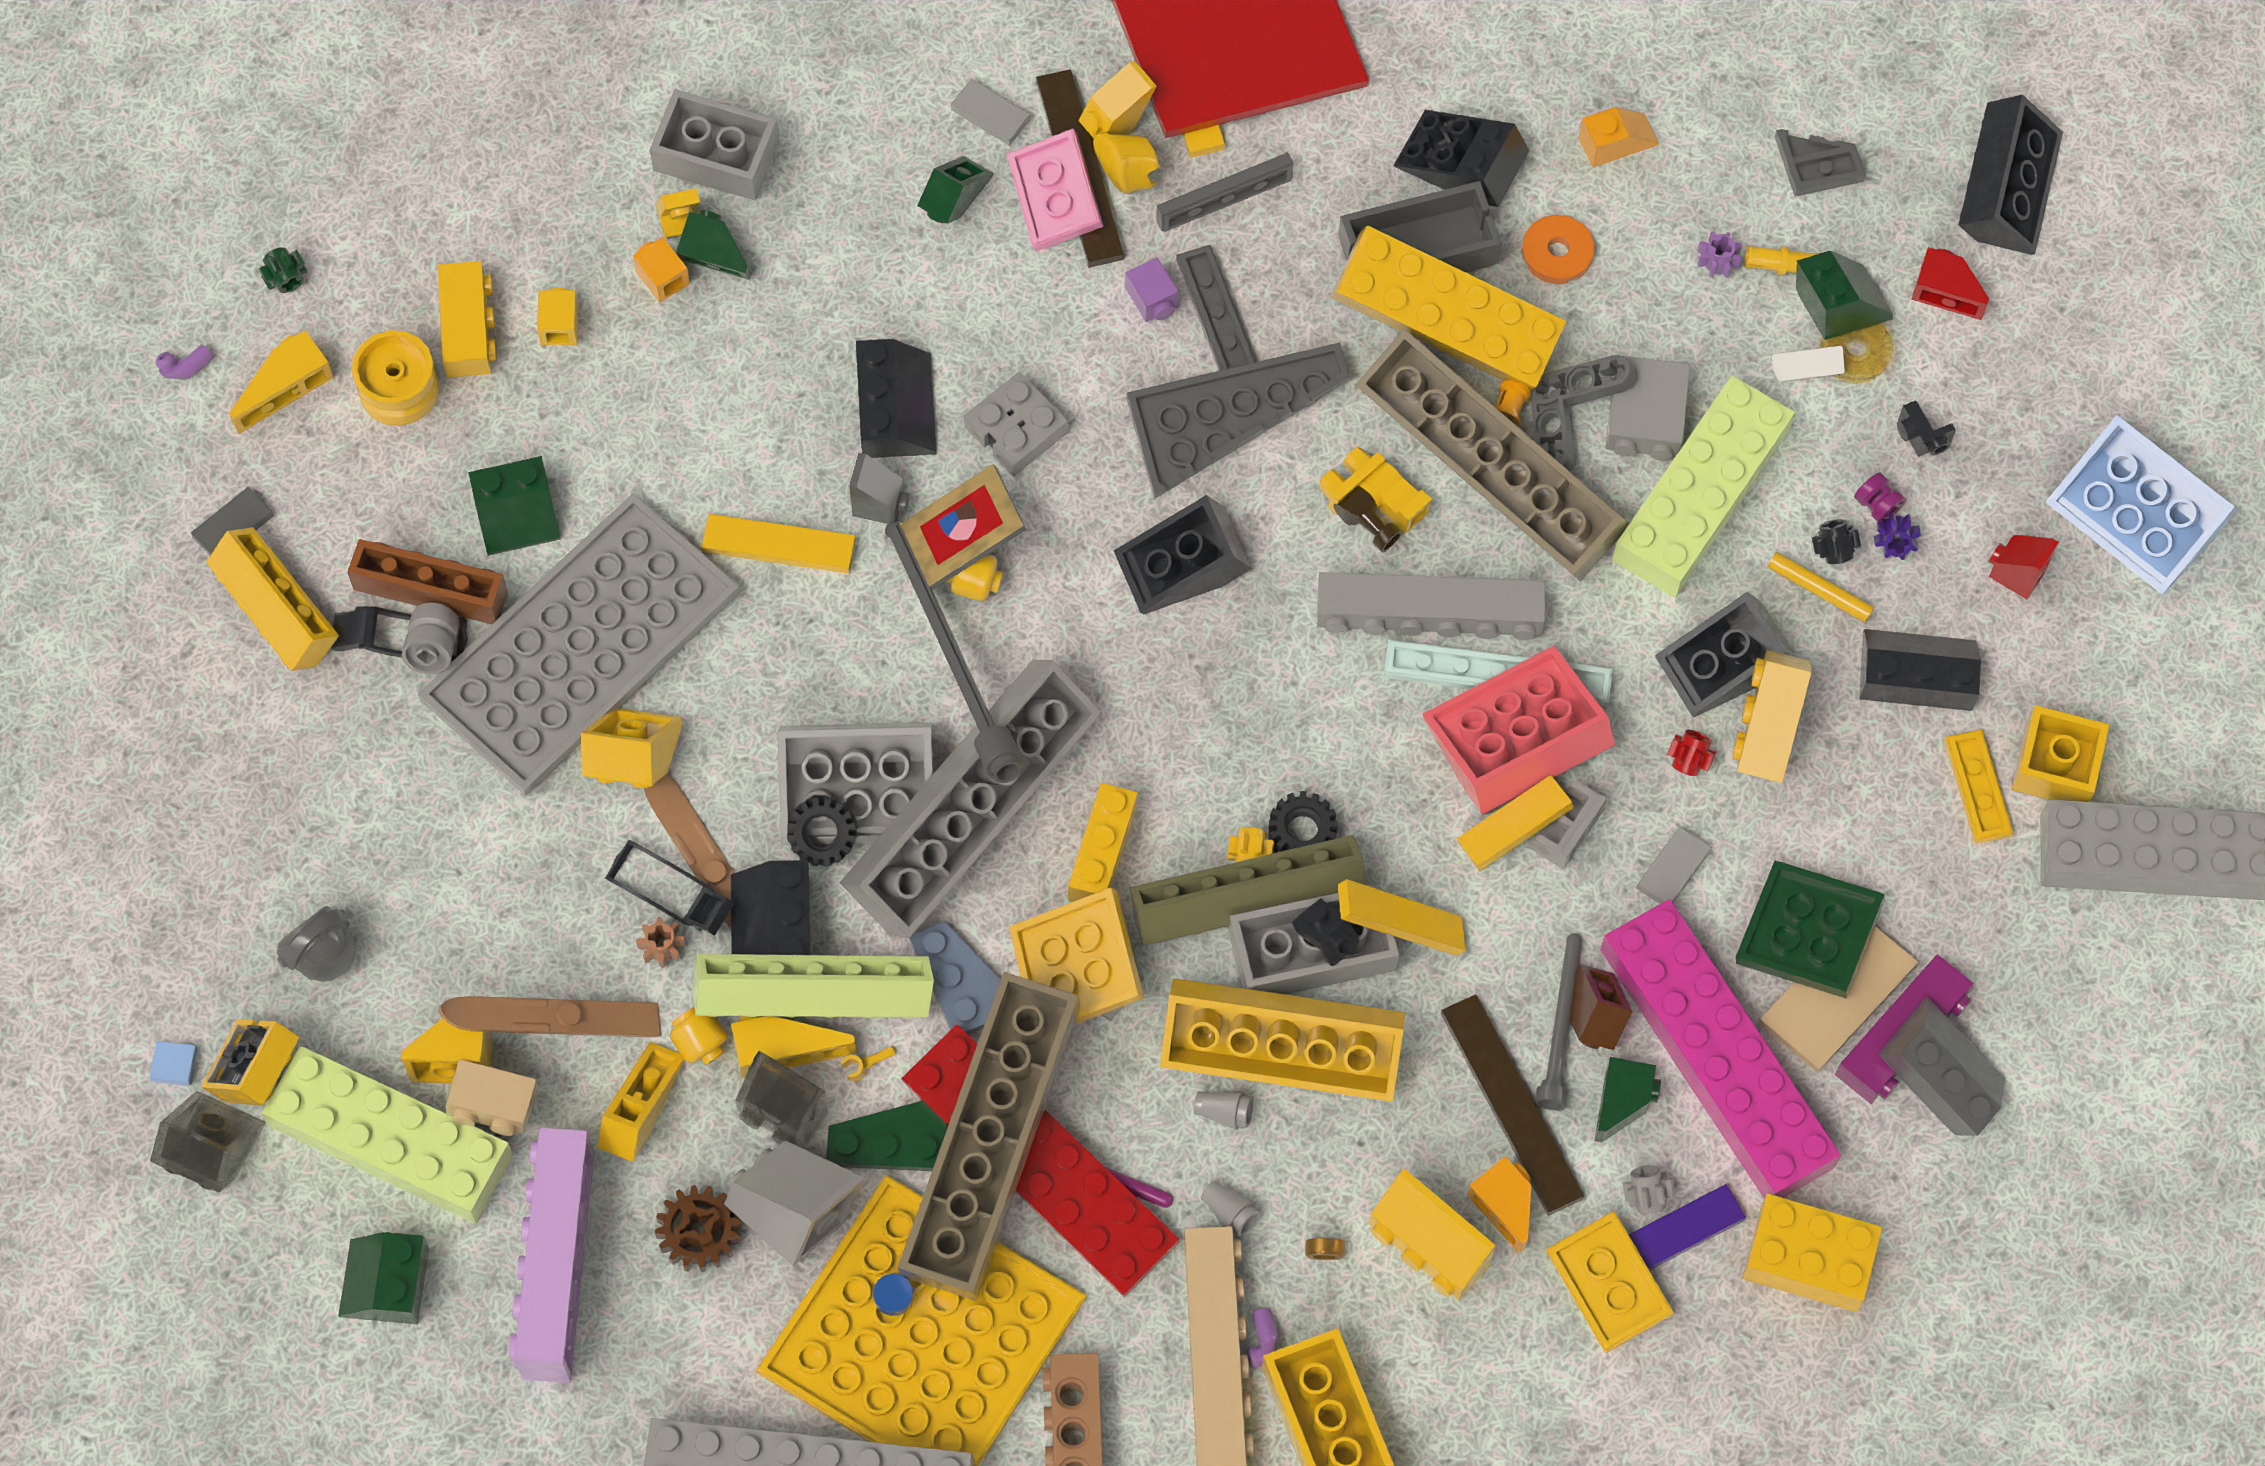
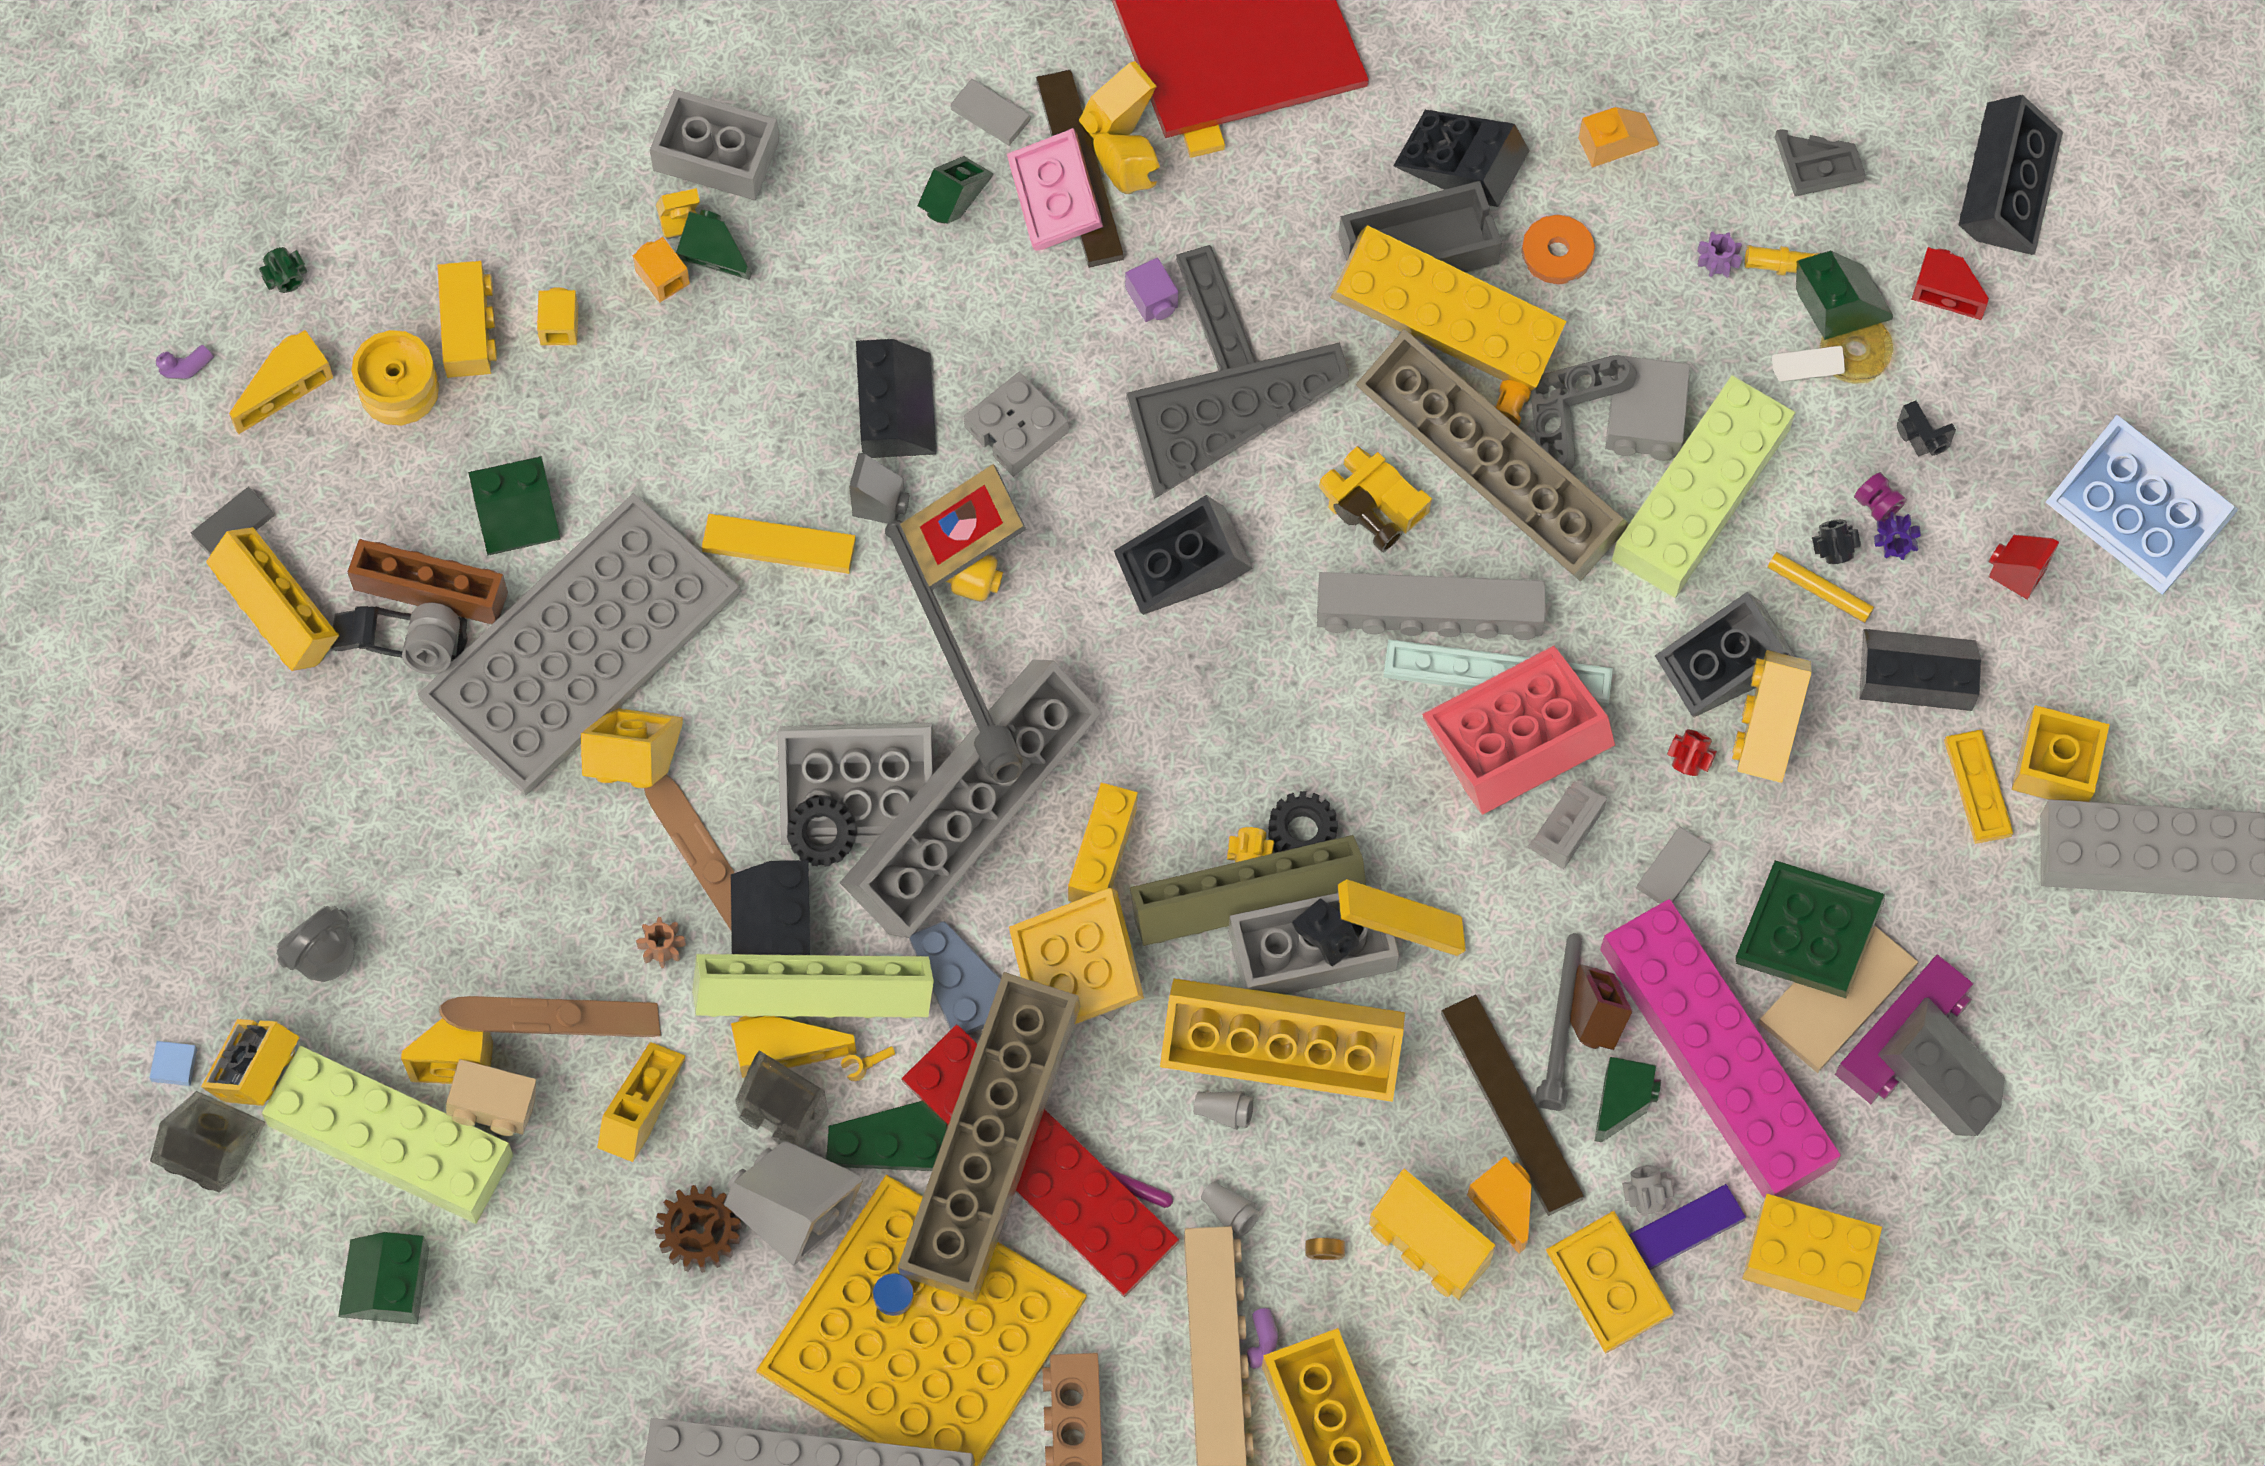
(554, 1255): lavender brick -> none
(698, 1037): yellow head -> none
(706, 911): black piece -> none
(1224, 192): dark grey tile -> none
(1515, 823): yellow tile -> none

